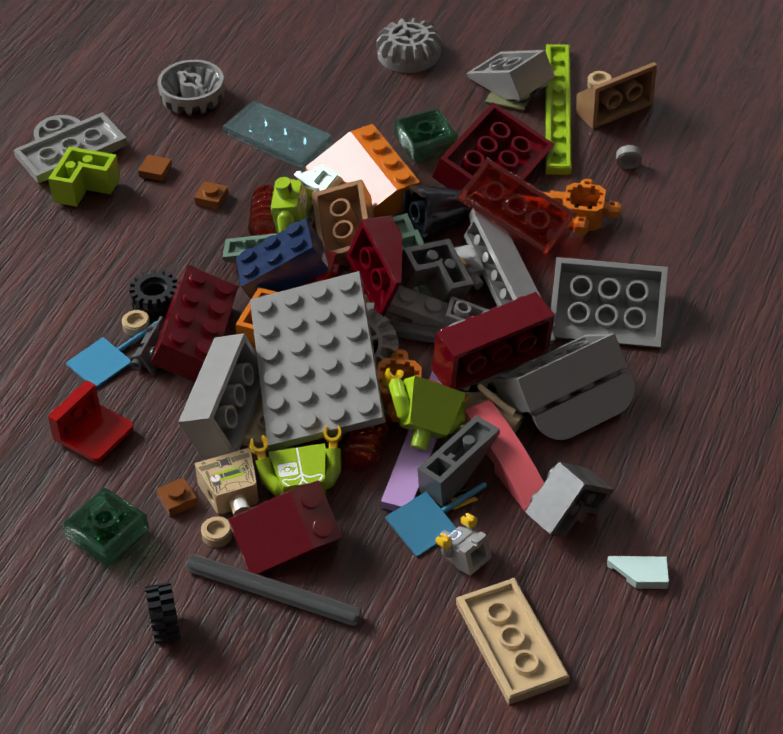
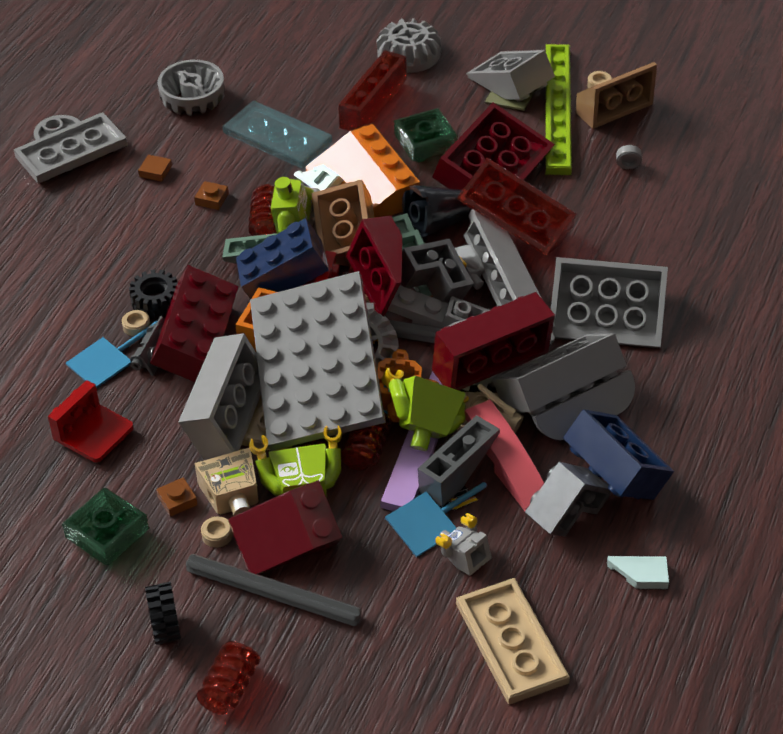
(83, 171): lime brick -> none
(227, 677): none -> clear red piece
(372, 91): none -> clear red brick
(587, 194): orange piece -> none
(617, 455): none -> dark blue brick

